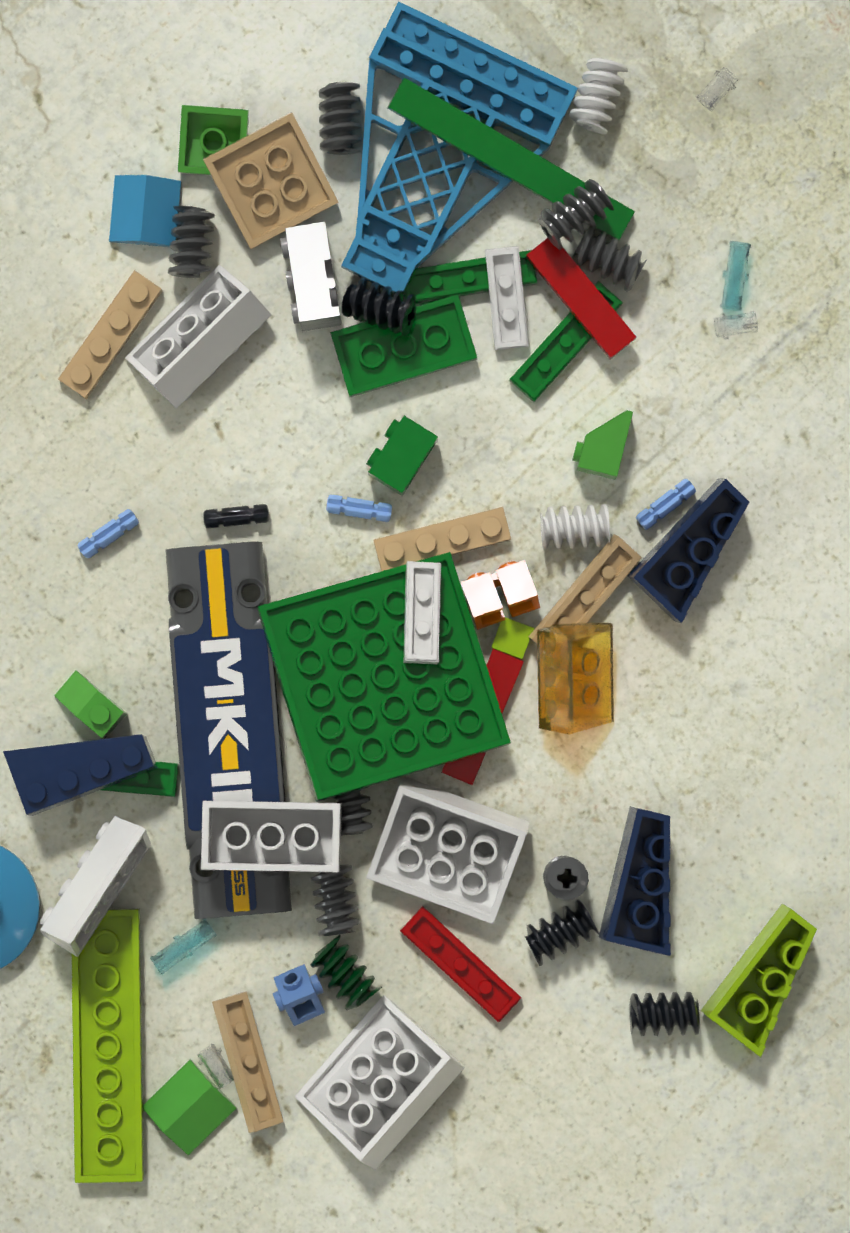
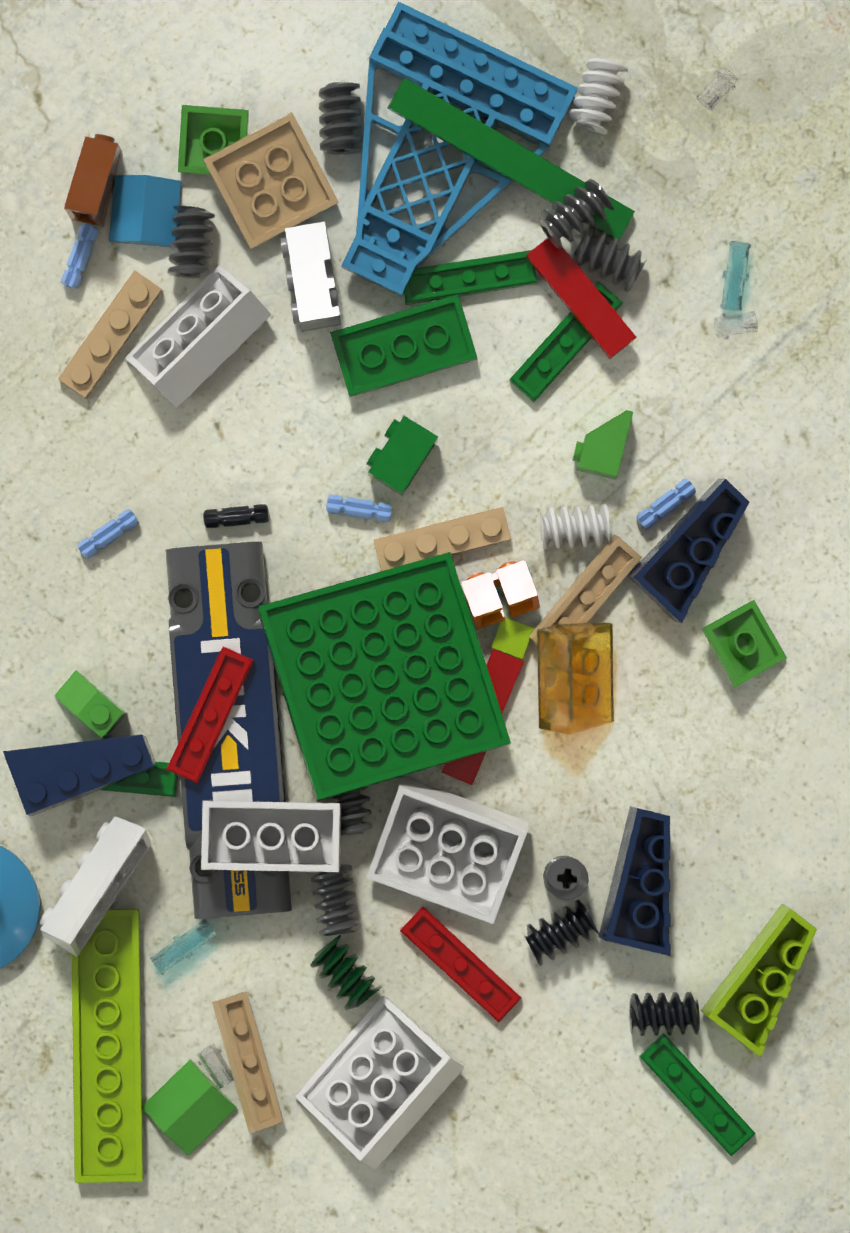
(79, 256): none -> light blue axle
(93, 180): none -> dark orange slope
(210, 714): none -> red tile
(294, 989): medium blue brick -> none
(379, 308): black piece -> none
(422, 612): white tile -> none
(506, 297): white tile -> none
(697, 1094): none -> green tile
(744, 643): none -> bright green slope

